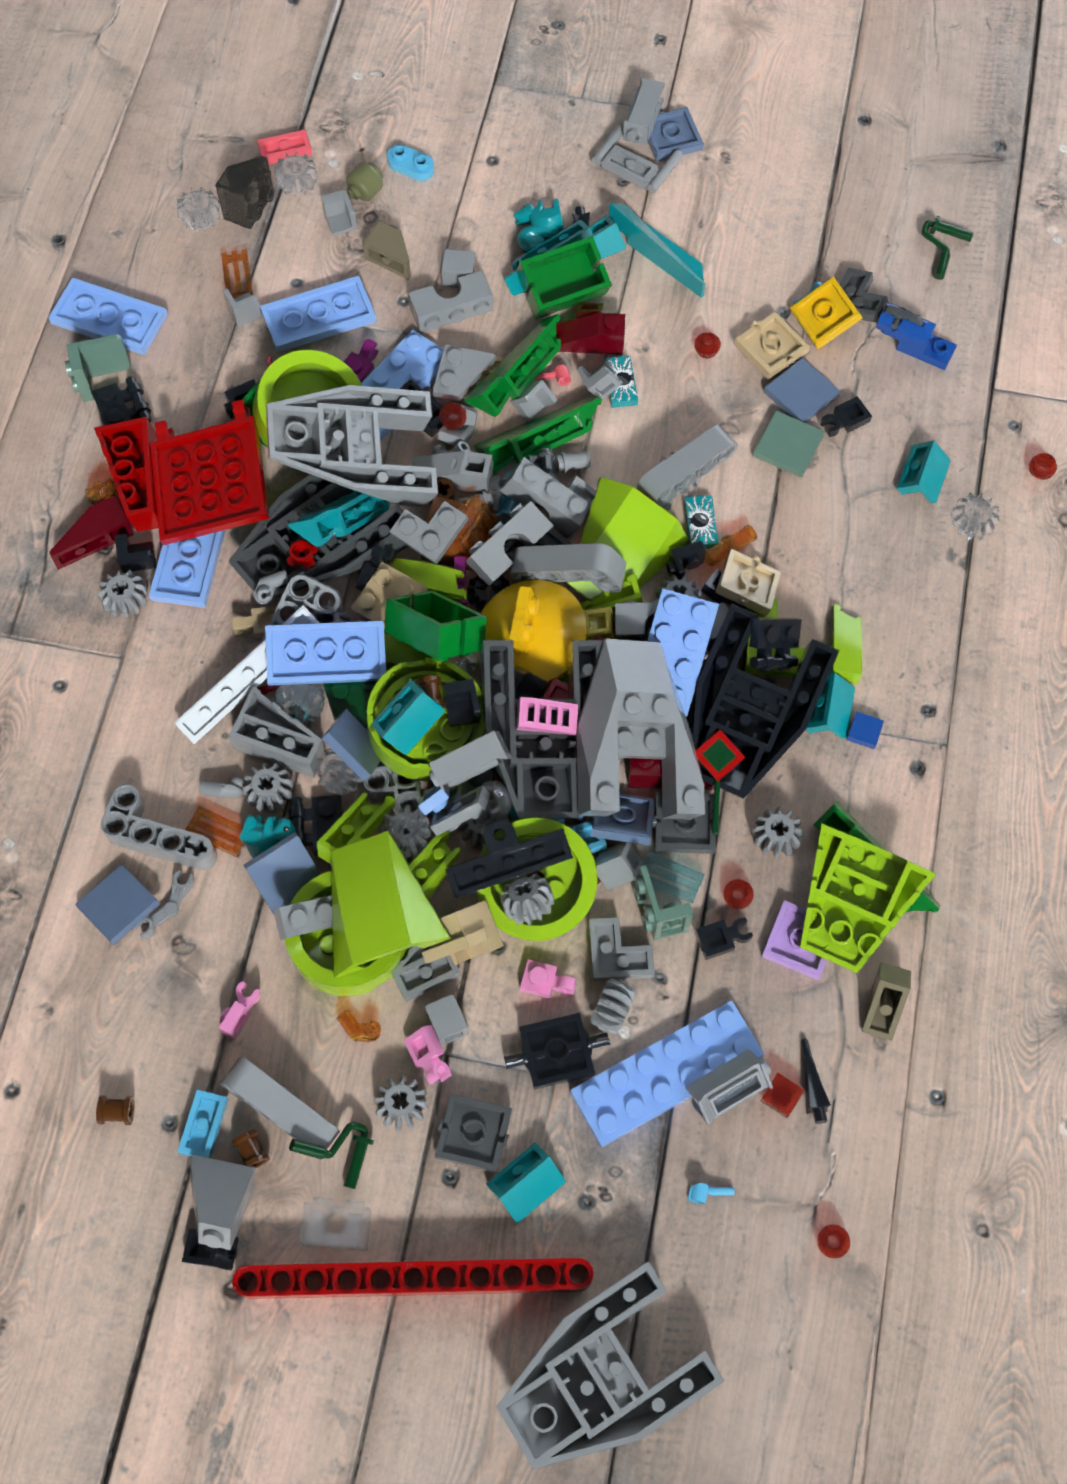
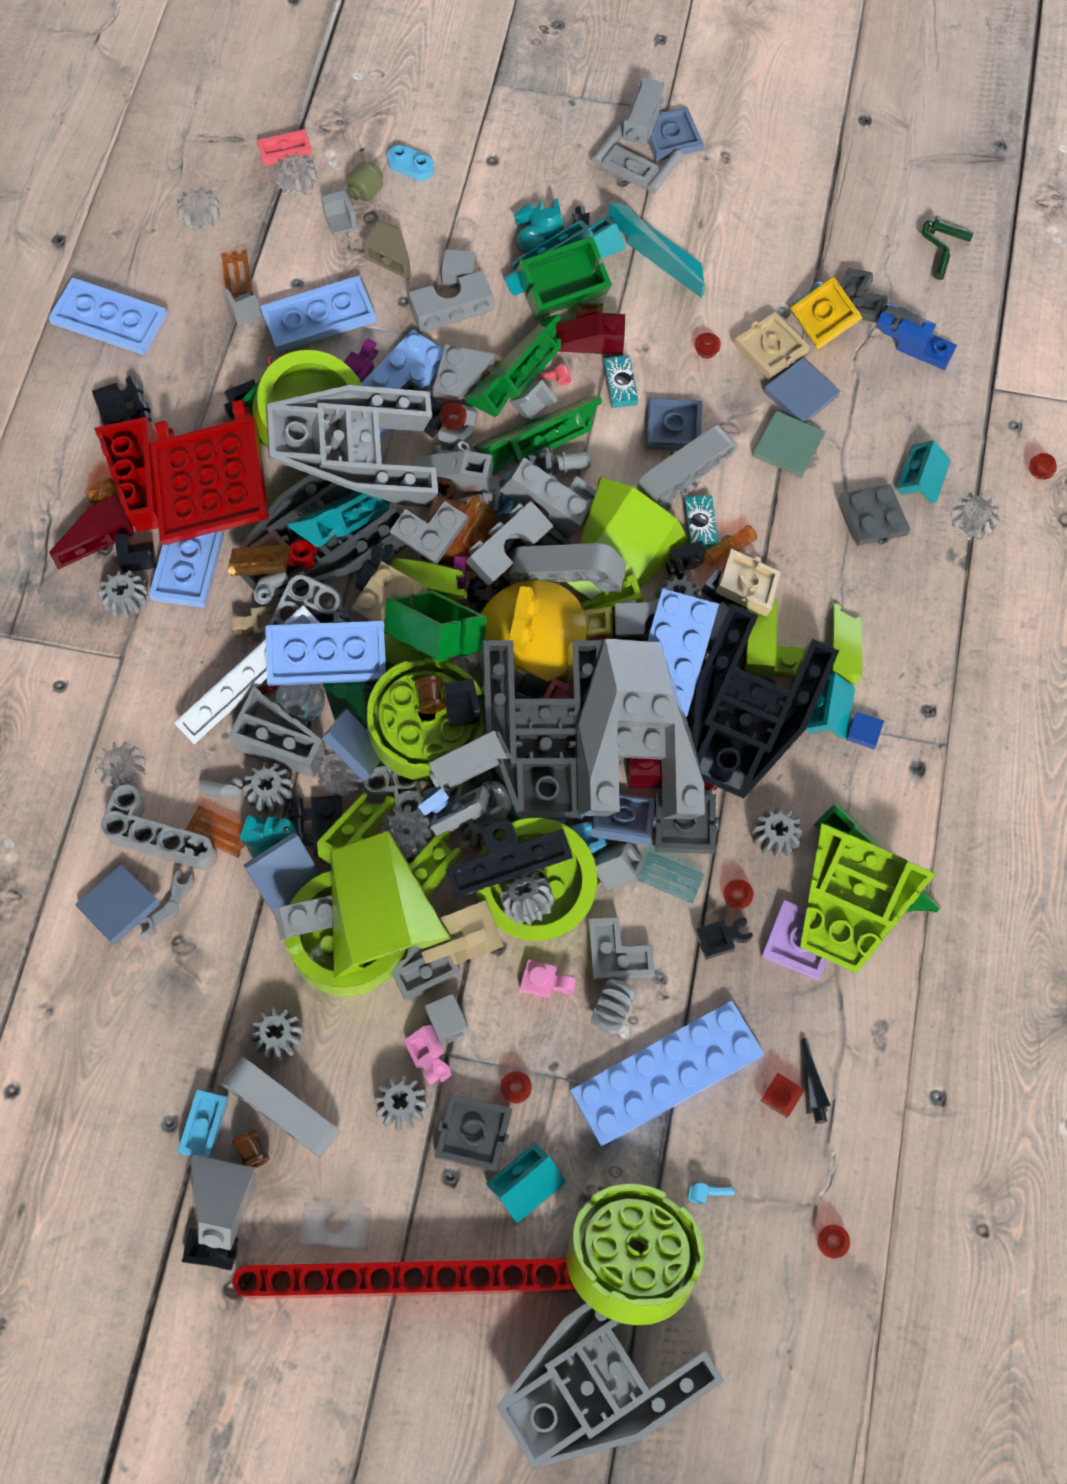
(95, 359): sand green bracket -> none
(115, 1110): reddish brown bush -> none
(125, 756): none -> clear gear
(234, 1017): bright pink plate -> none
(245, 191): clear smoke slope -> none
(259, 560): none -> clear orange plate
(270, 1044): none -> light grey gear
(321, 1152): dark green piece -> none
(359, 1031): clear orange arm -> none
(407, 717): teal panel -> none
(516, 1077): none -> clear red plate
(524, 725): bright pink slope -> none
(557, 1051): black plate -> none
(600, 381): light grey panel -> none
(615, 1276): none -> lime brick
(663, 923): sand green bracket -> none
(673, 423): none -> sand blue tile
(718, 758): piece -> none
(729, 1085): light grey window -> none
(778, 634): black plate -> none
(849, 415): black plate -> none
(874, 515): none -> dark grey plate
(887, 1001): dark tan slope -> none

